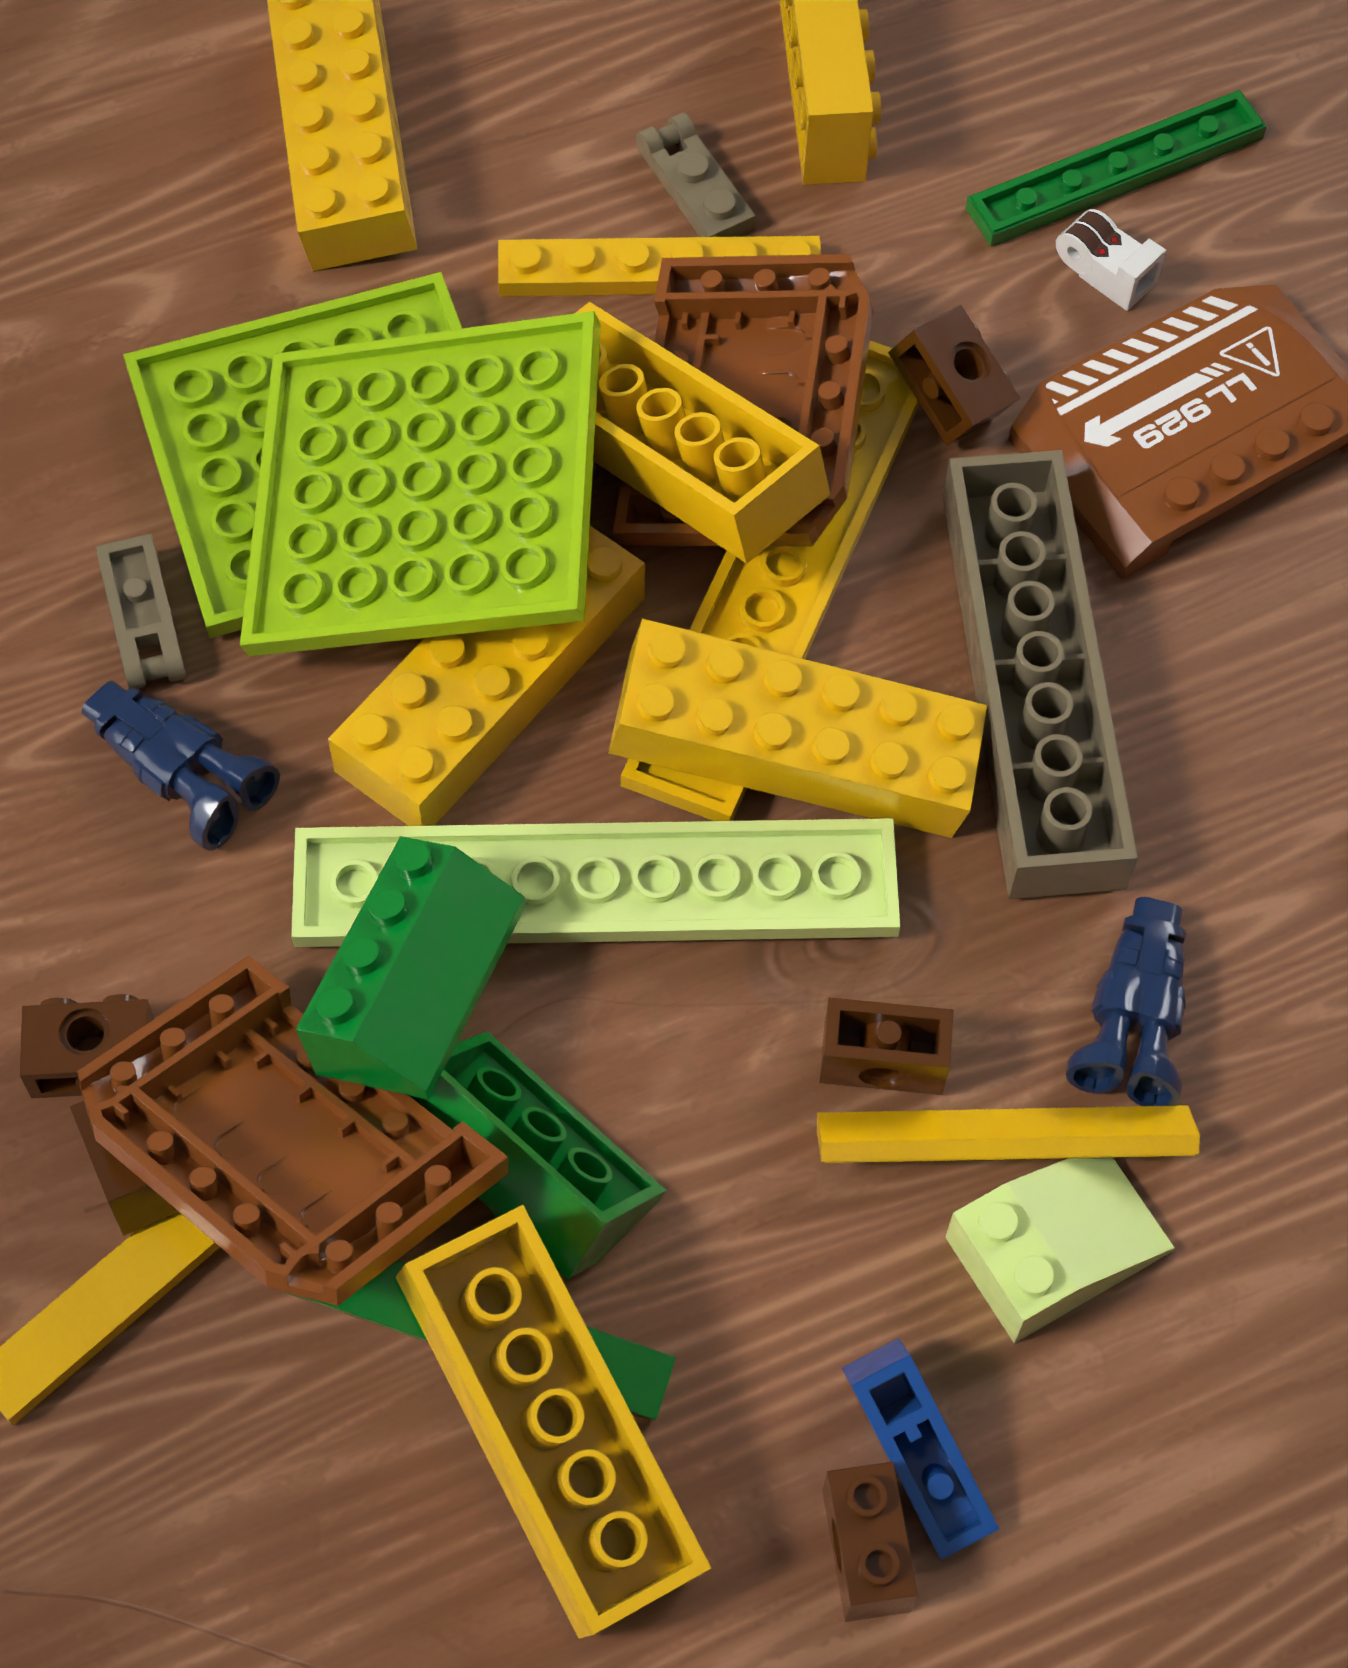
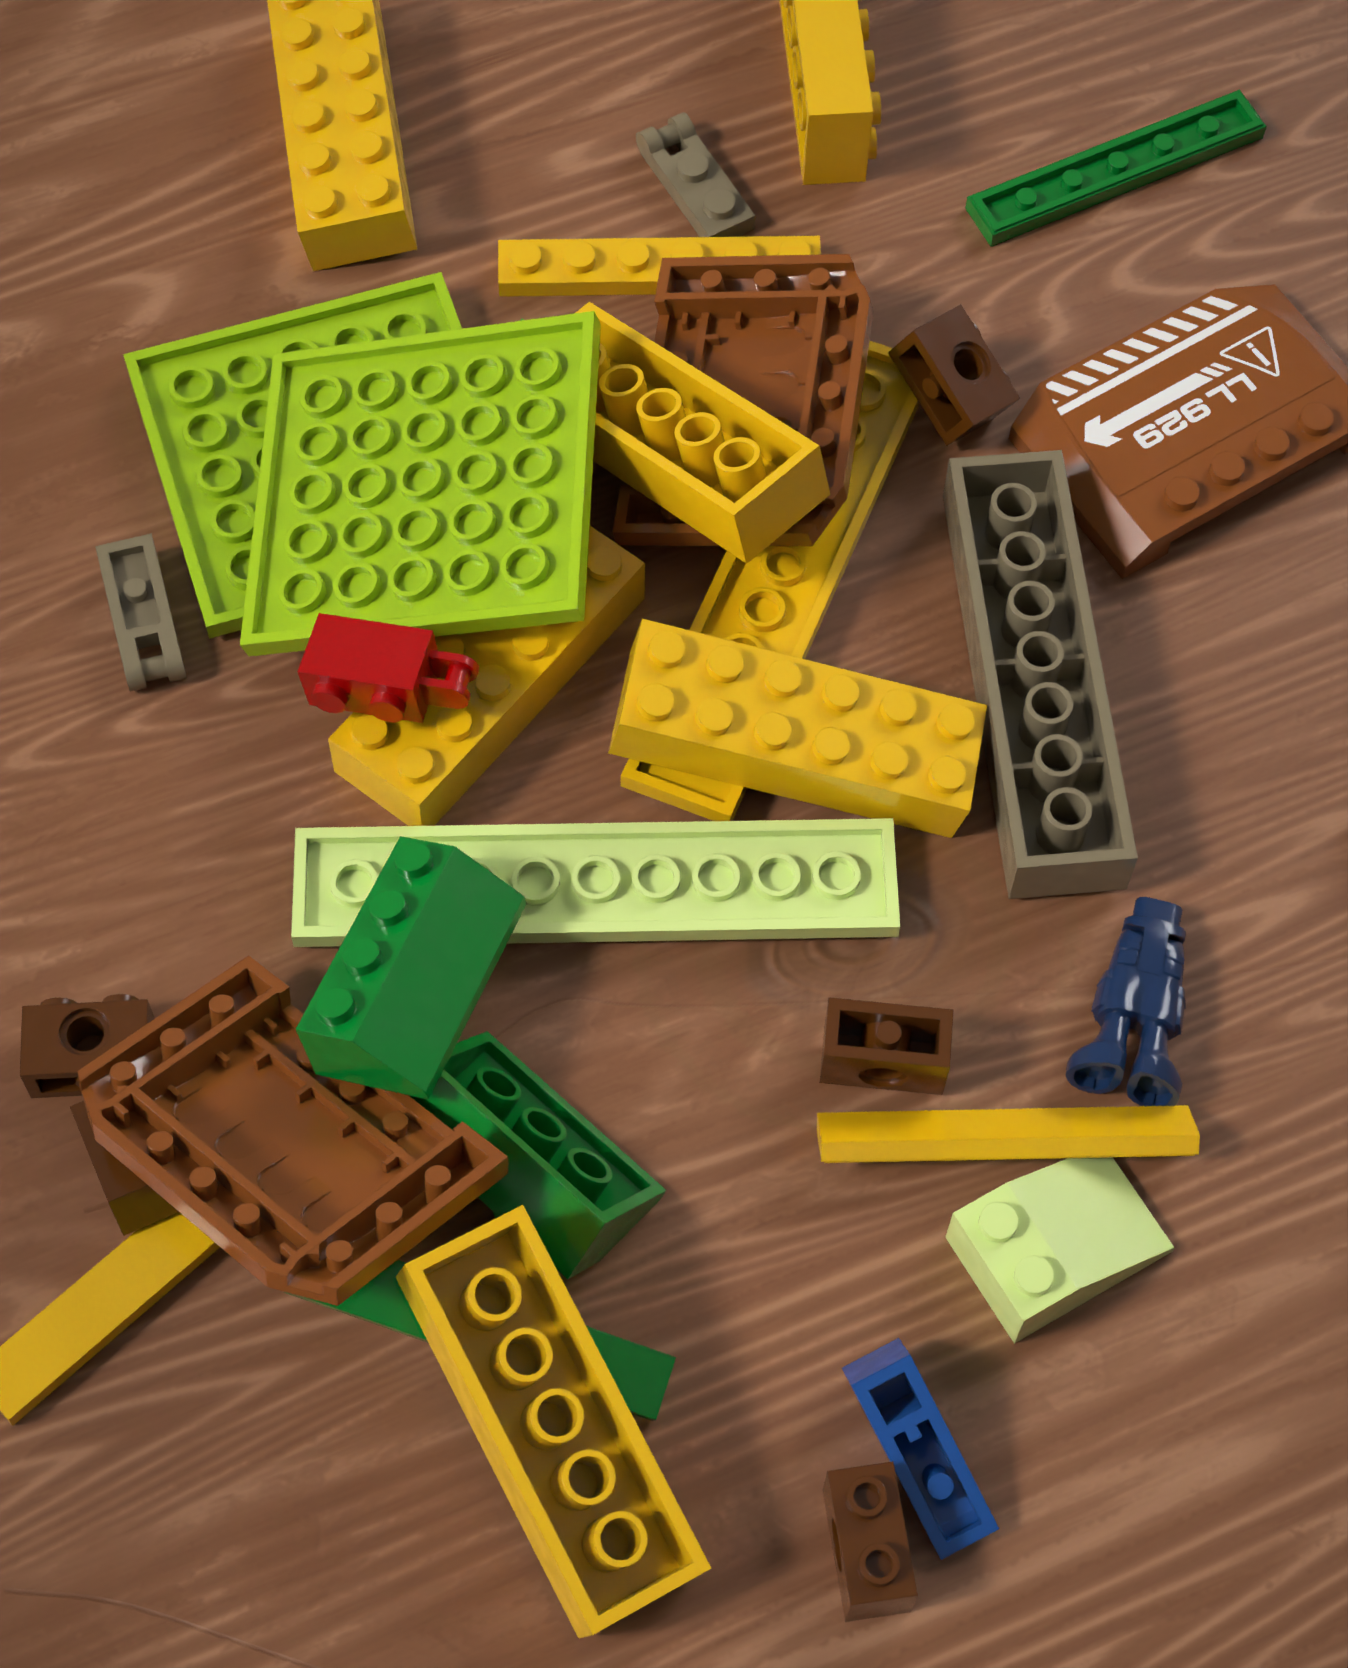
(170, 753): dark blue piece -> none
(381, 670): none -> red brick
(1110, 258): white leg -> none

